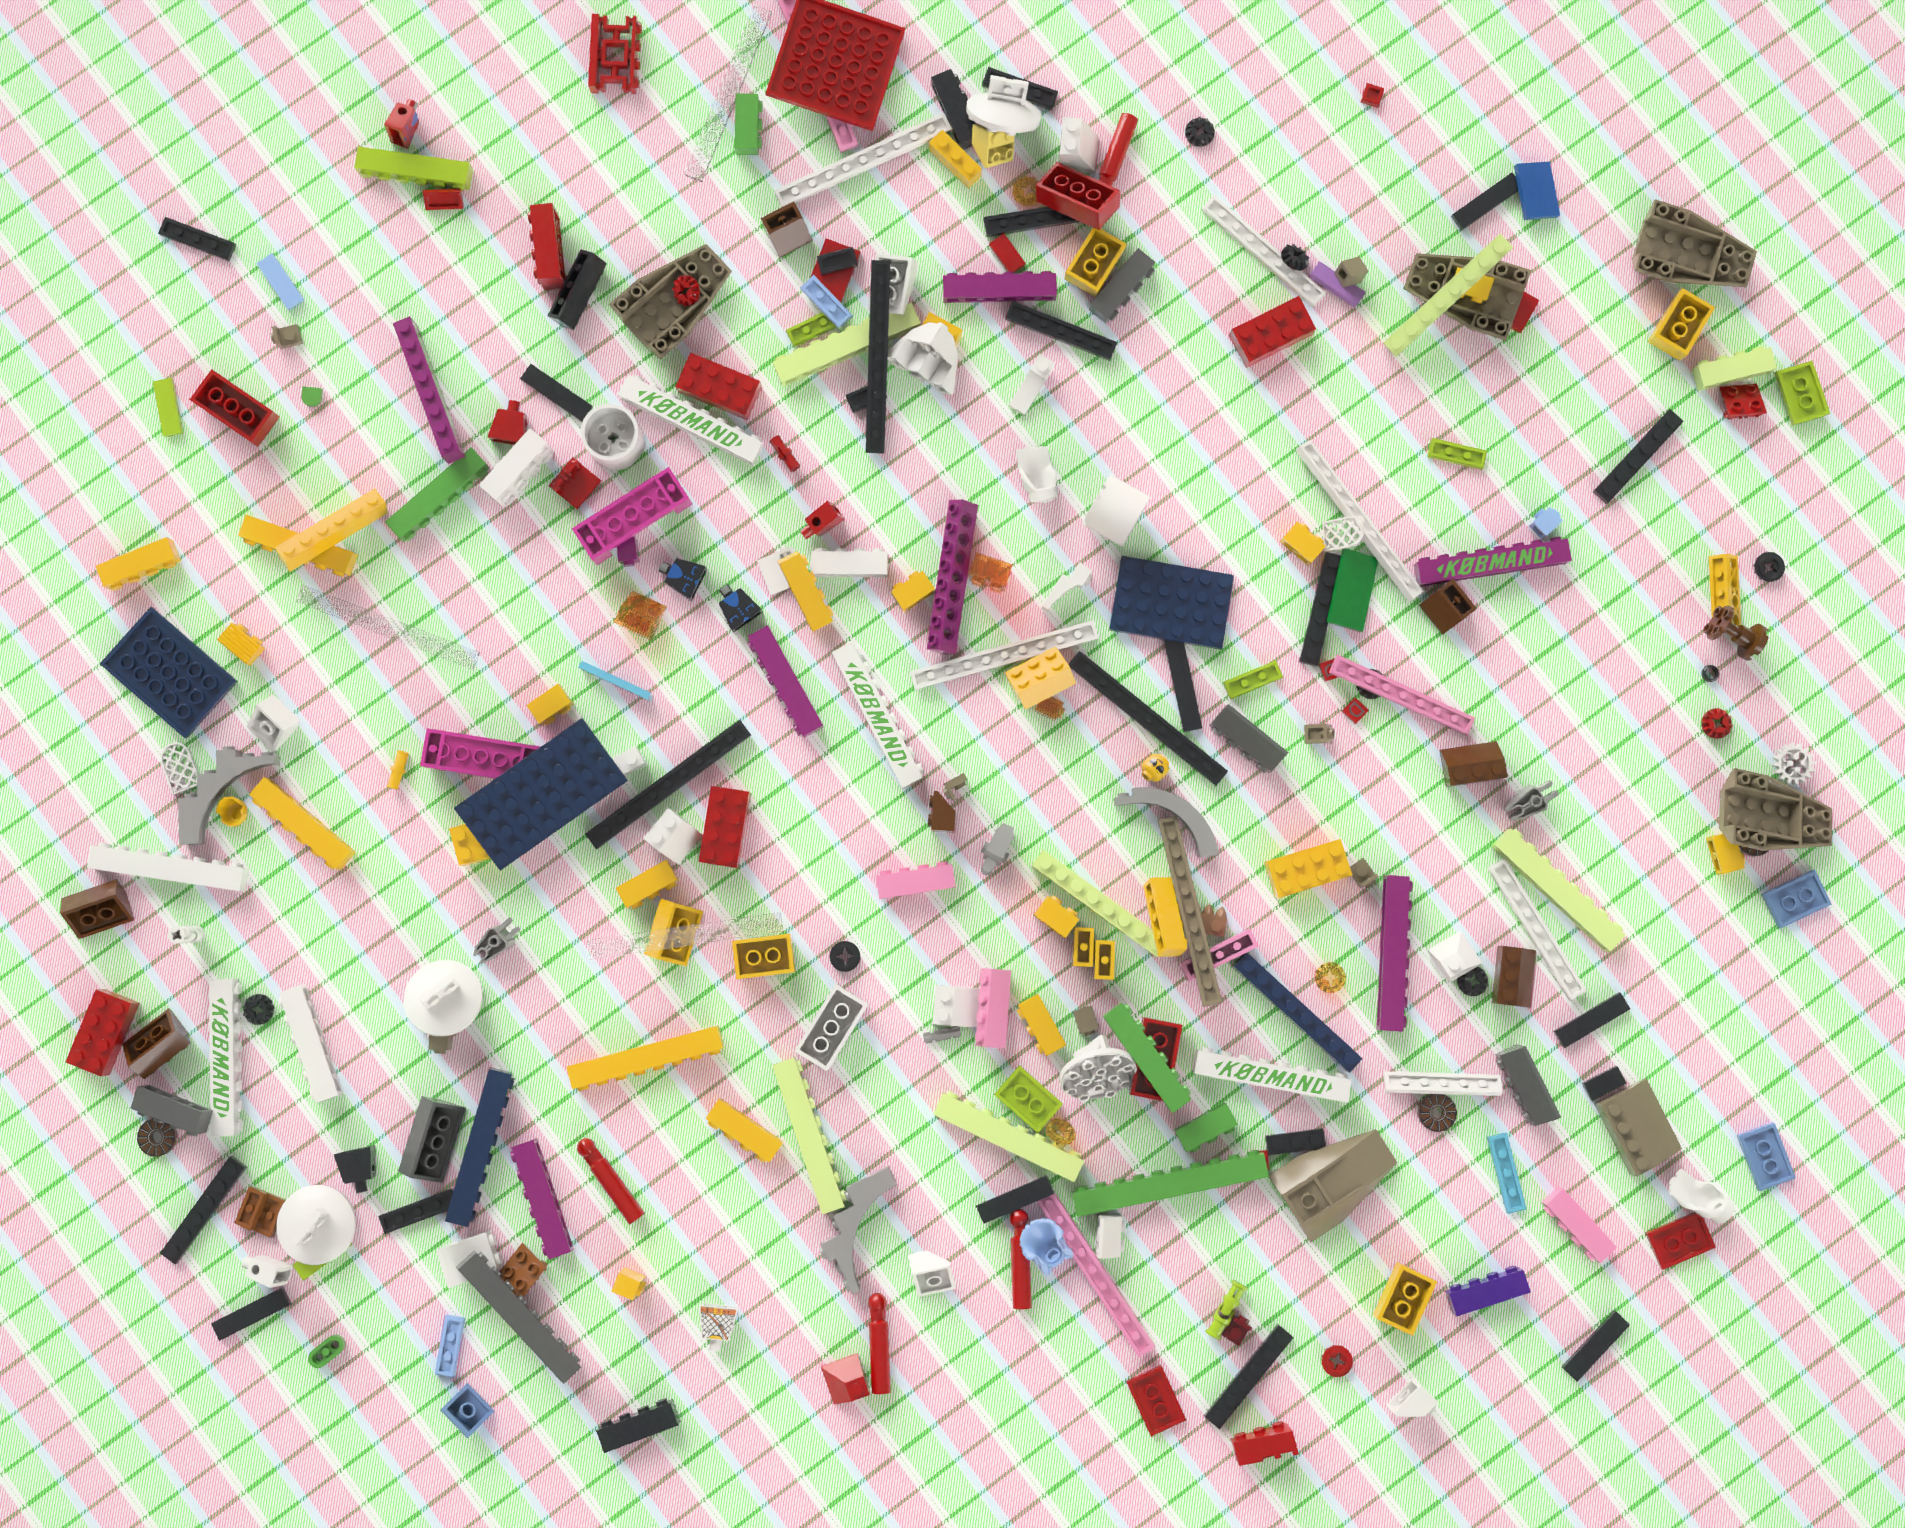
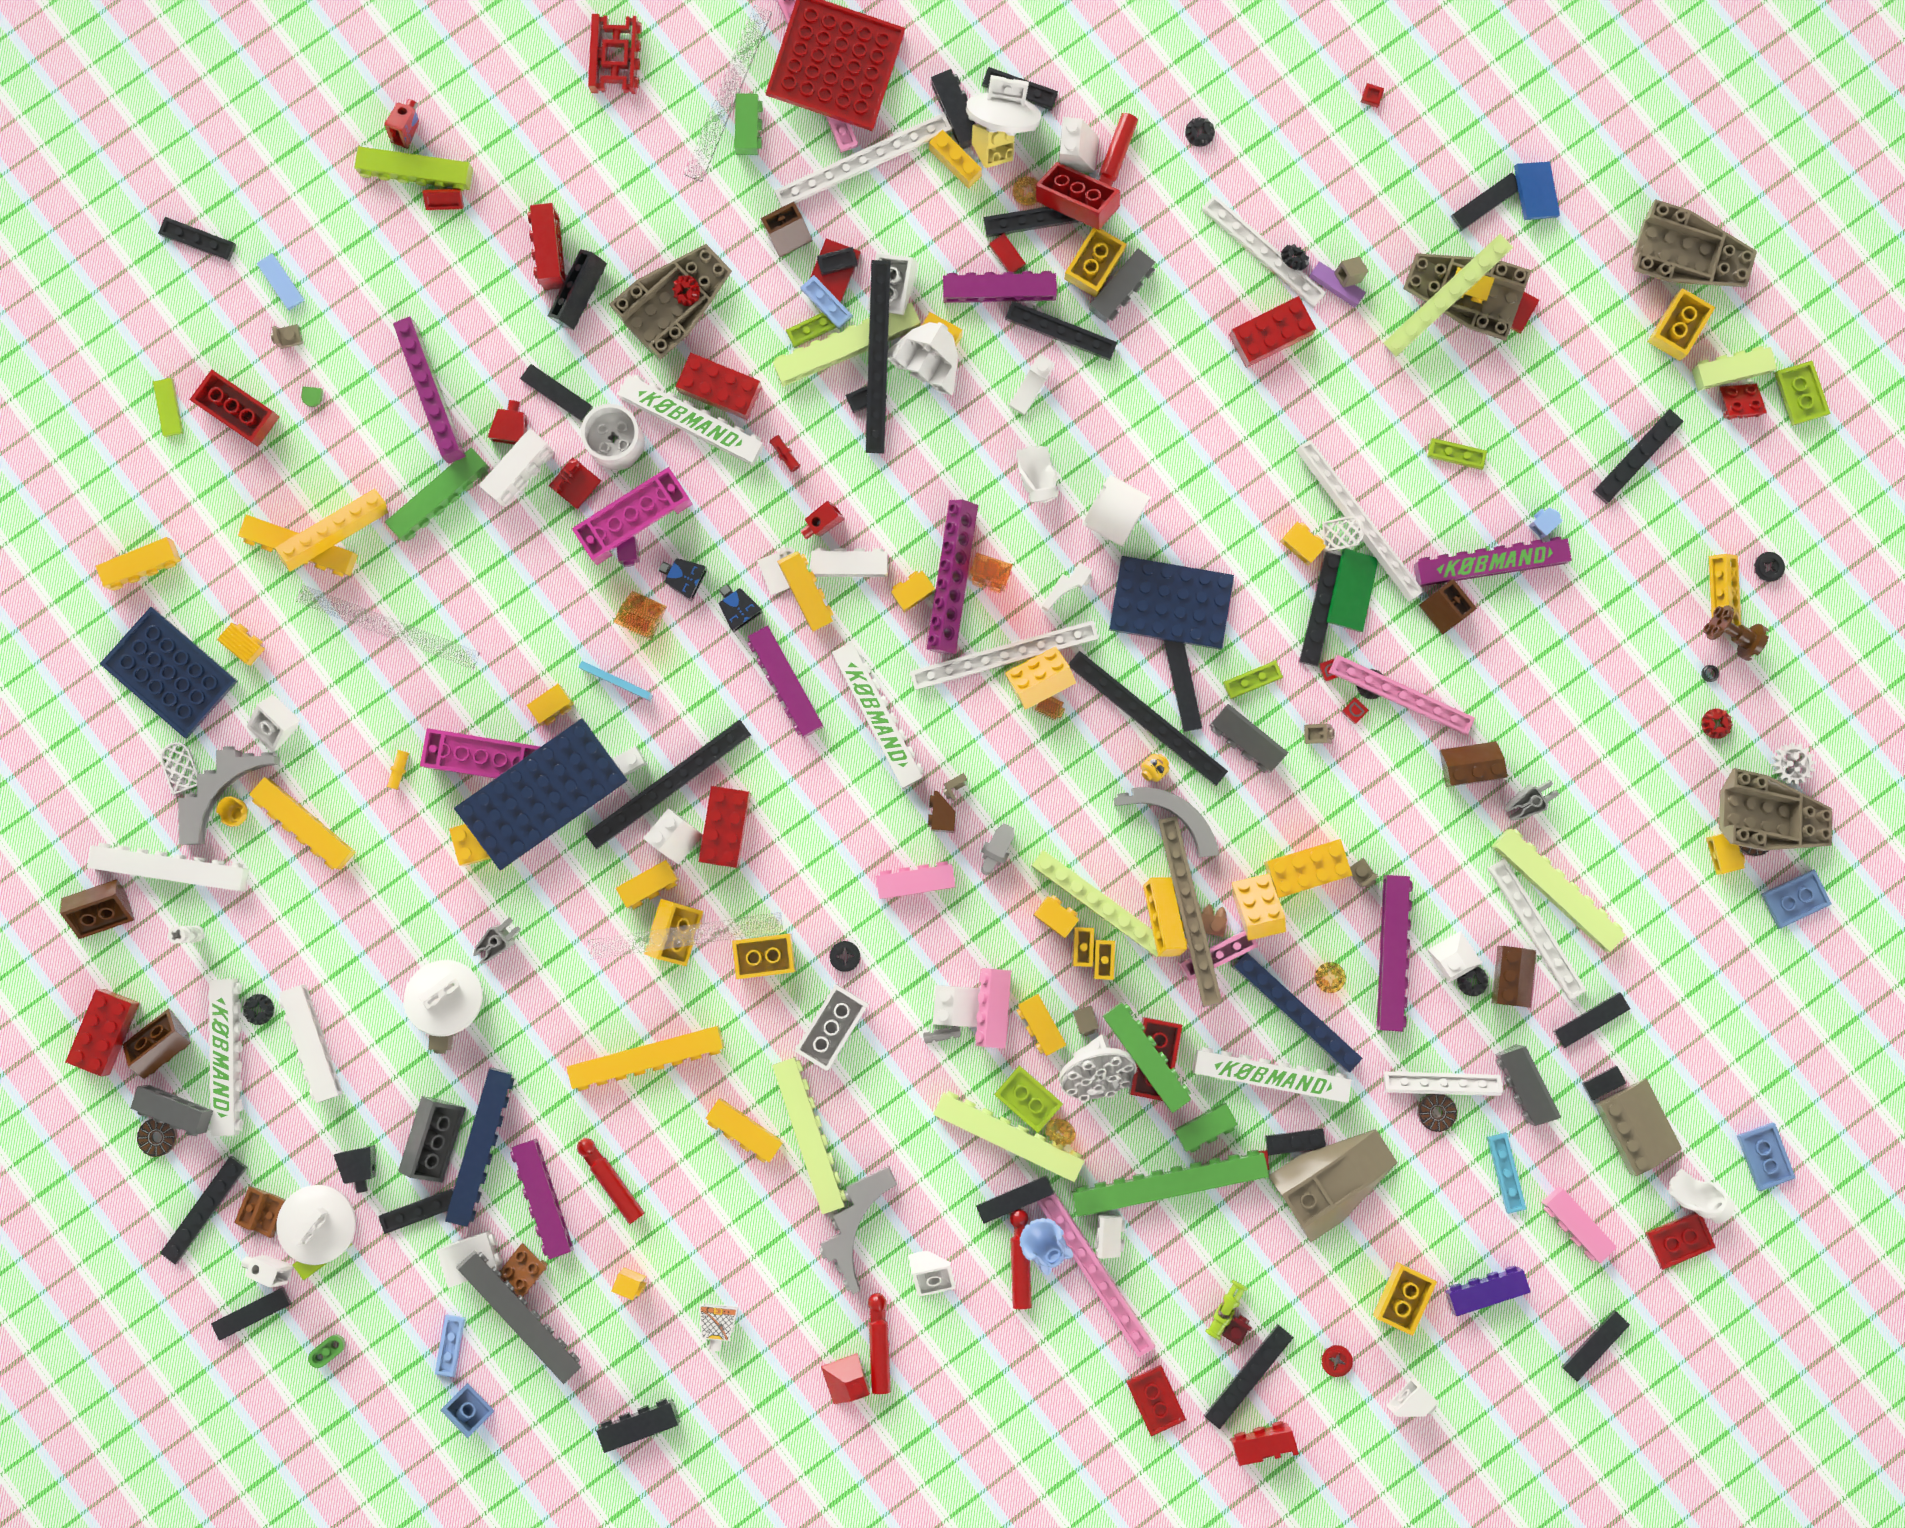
(1258, 907): none -> yellow brick

